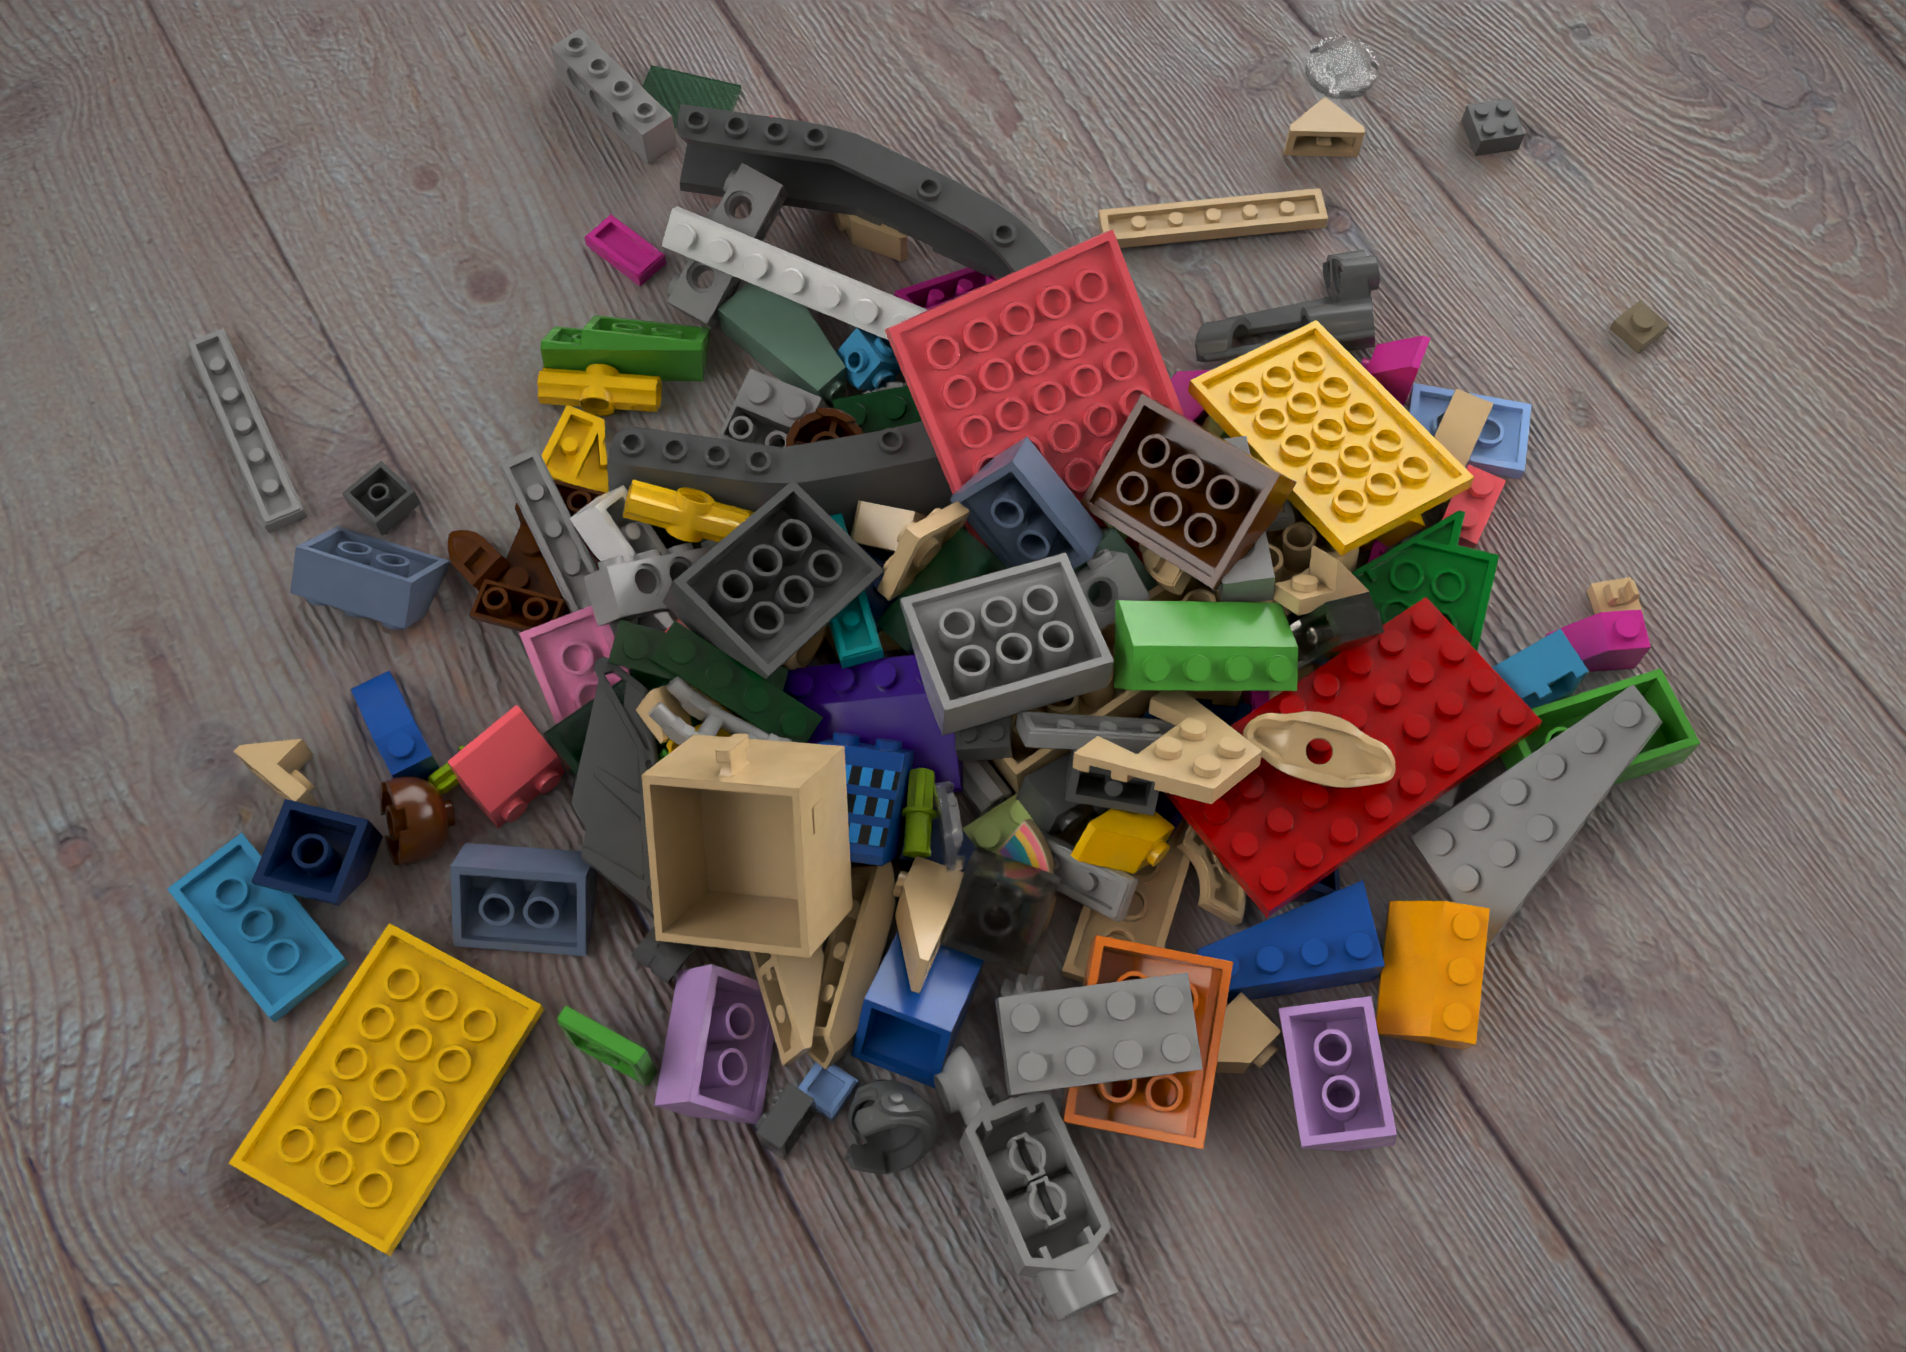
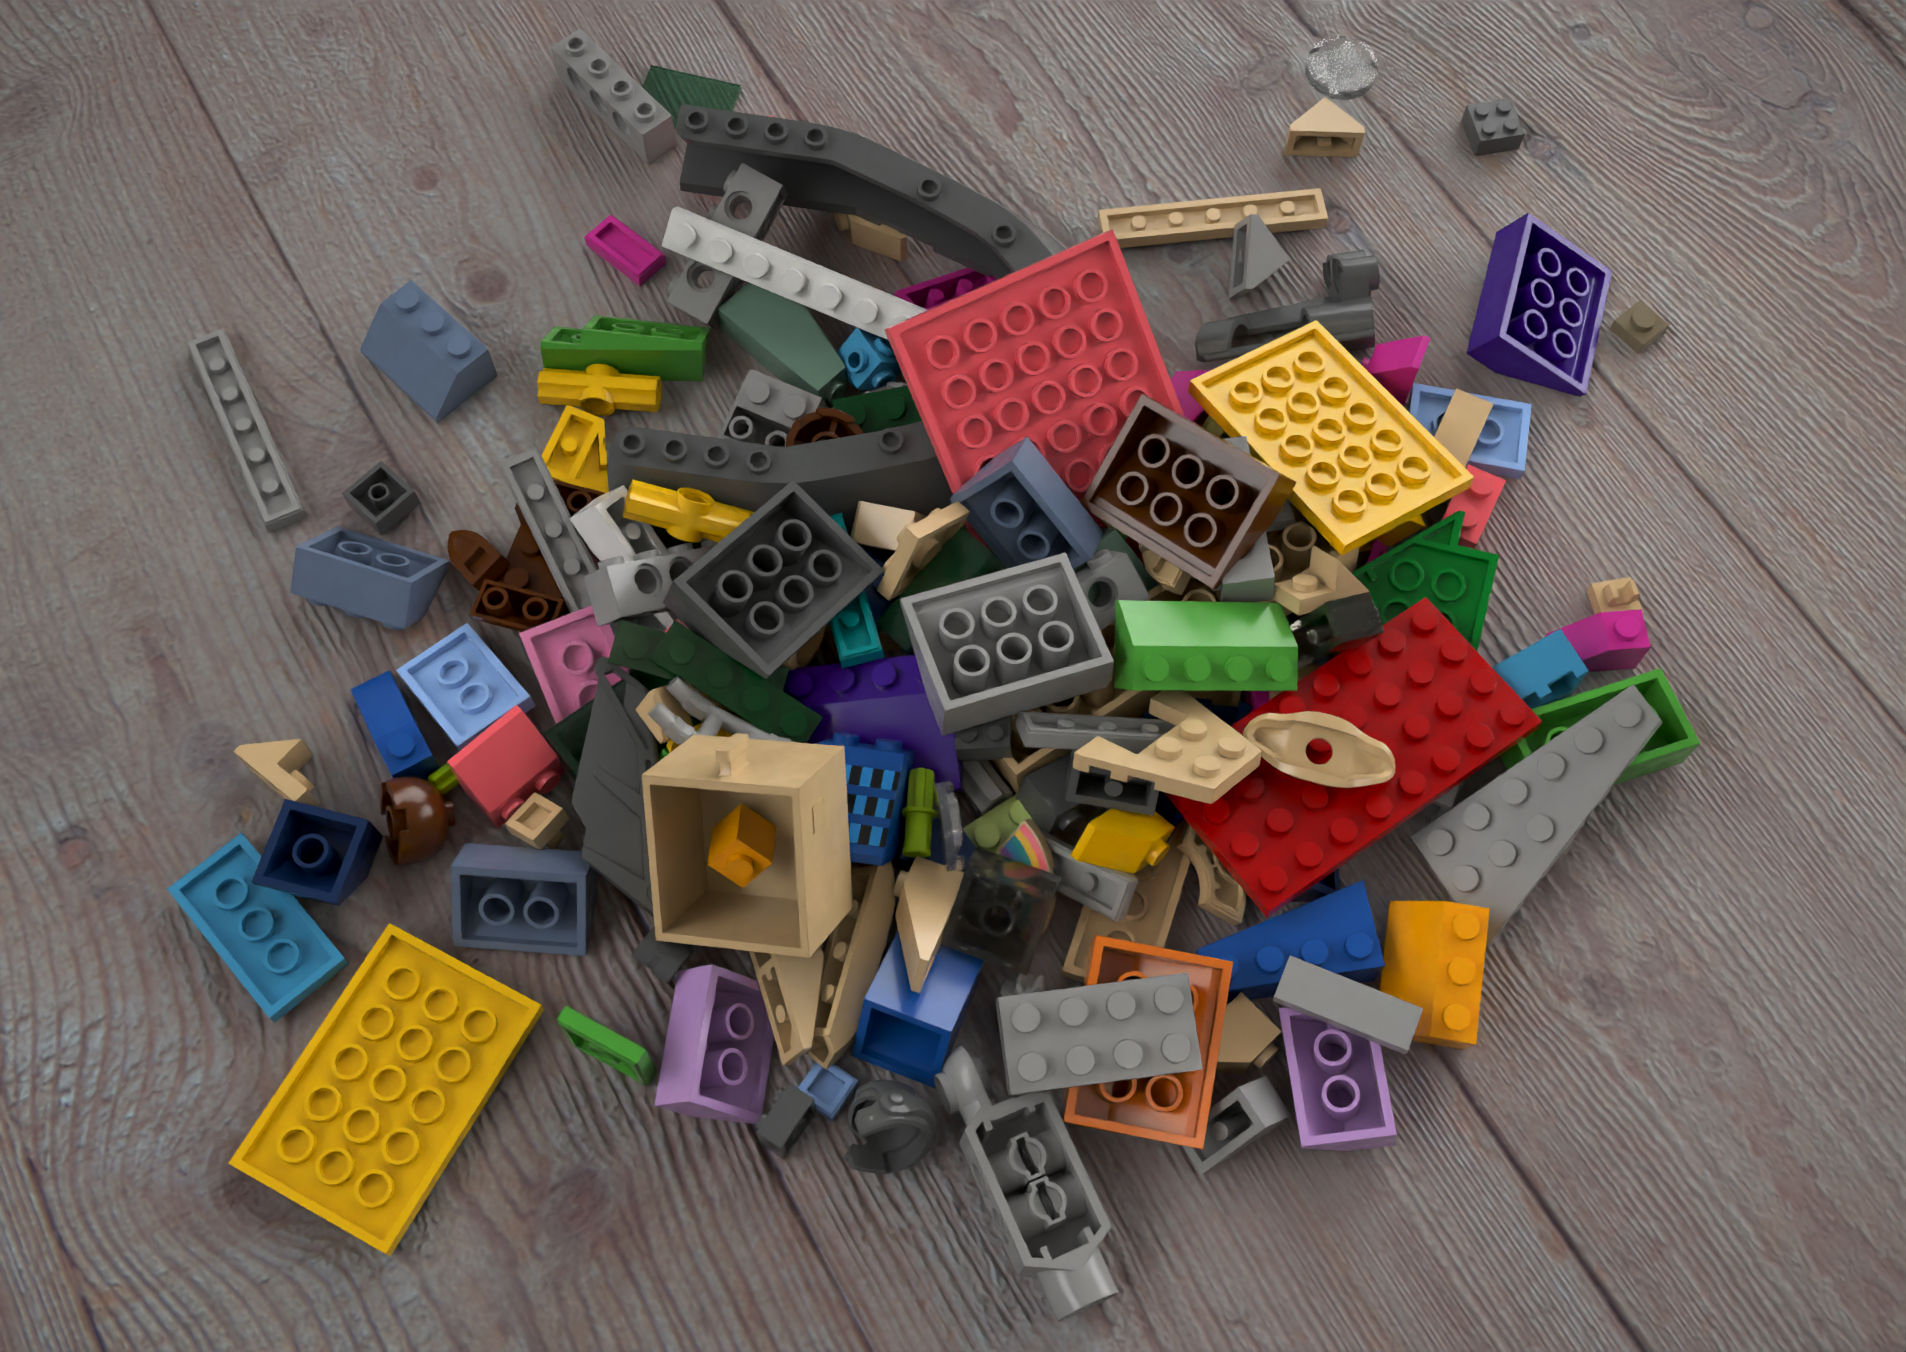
(426, 352): none -> sand blue slope
(463, 685): none -> light blue plate
(538, 822): none -> tan tile
(742, 845): none -> light orange brick
(1239, 1122): none -> light grey slope
(1254, 256): none -> light grey slope
(1348, 1005): none -> light grey tile
(1540, 308): none -> dark purple slope

